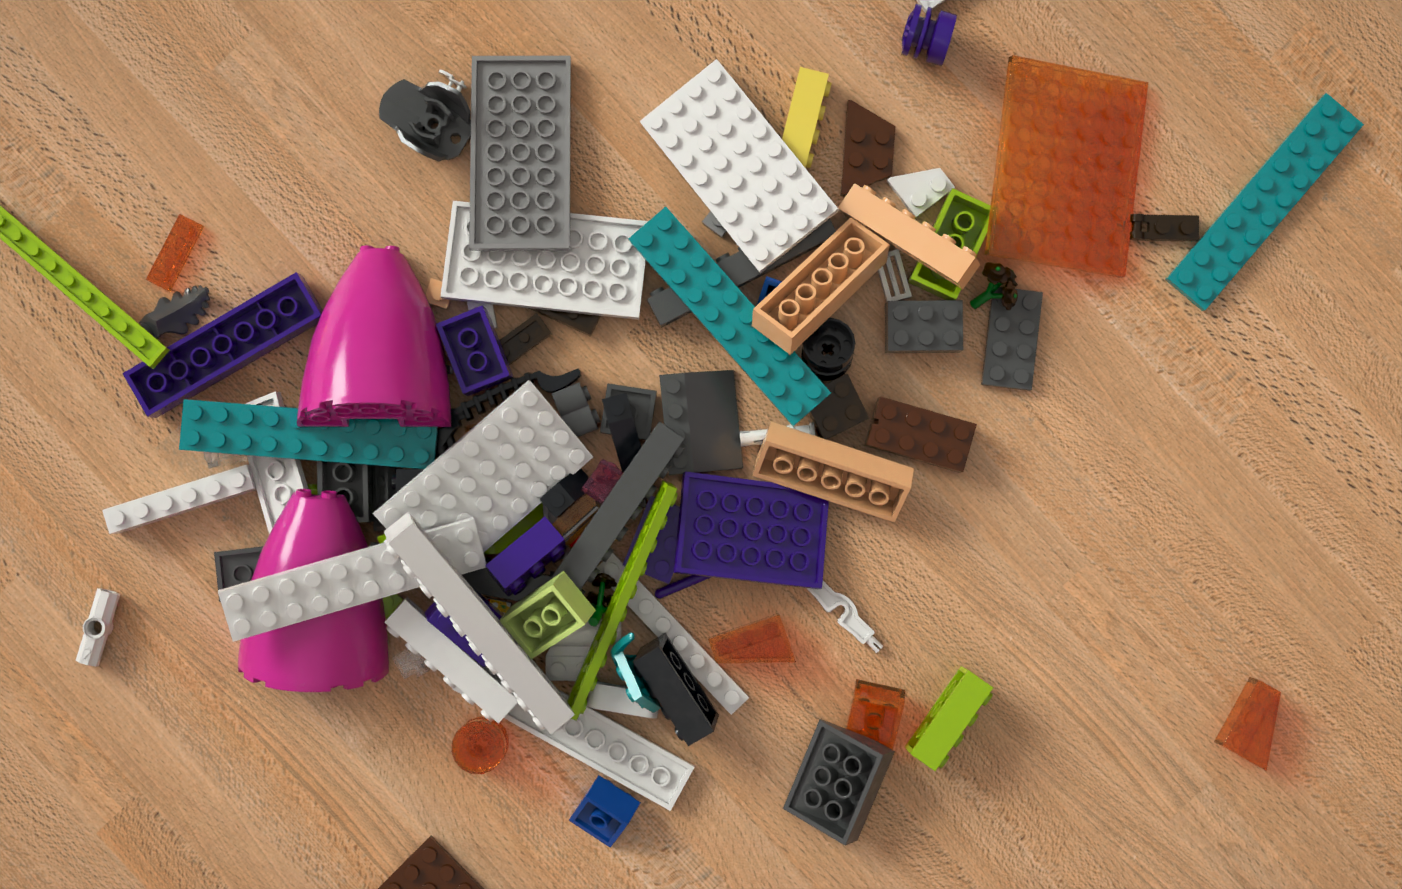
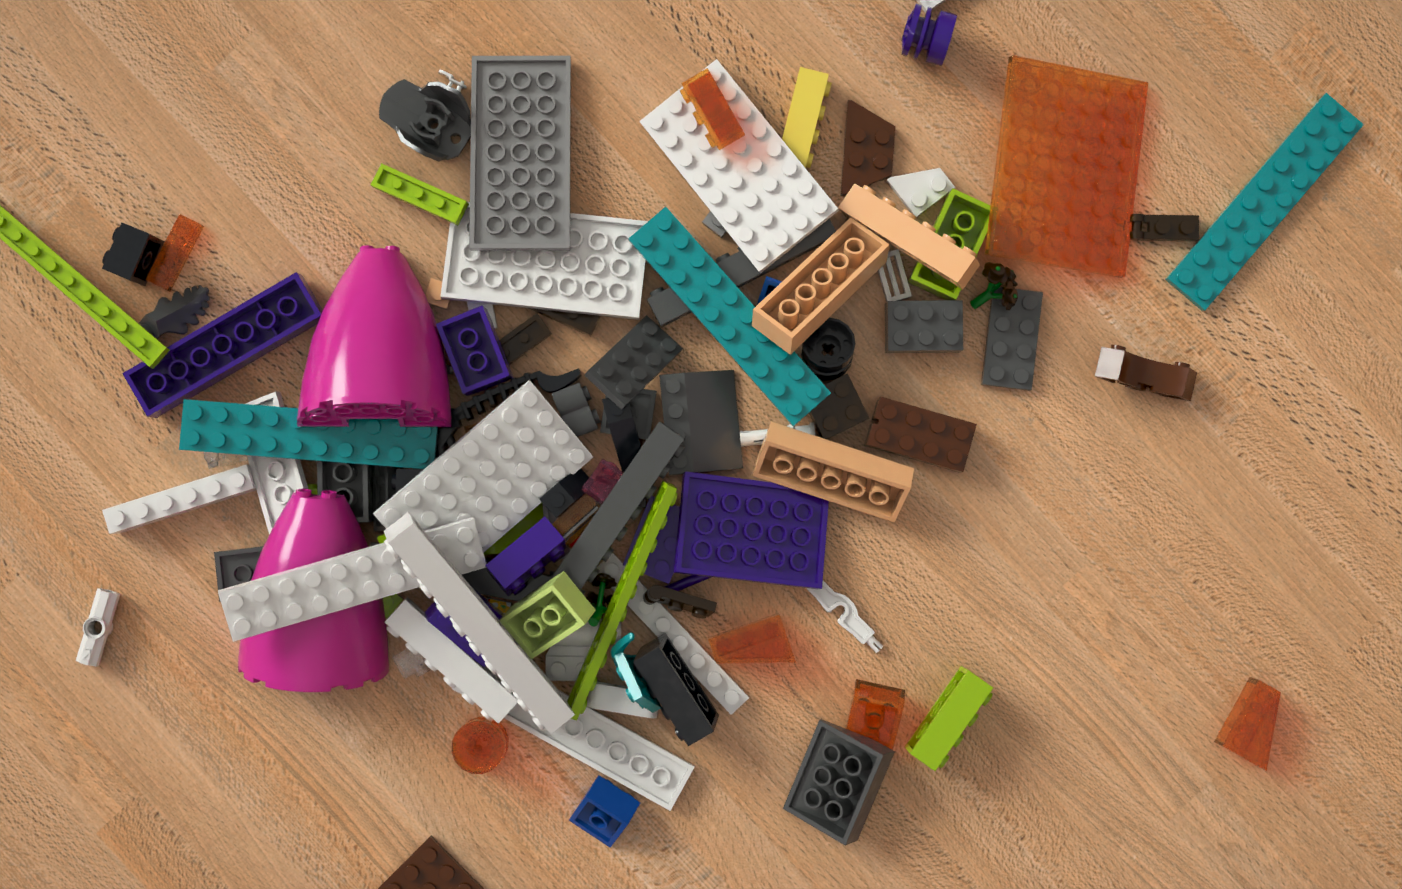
(132, 253): none -> black brick
(419, 194): none -> lime plate
(633, 362): none -> dark grey plate
(679, 601): none -> dark brown plate
(711, 109): none -> clear orange wedge
(1138, 373): none -> reddish brown brick

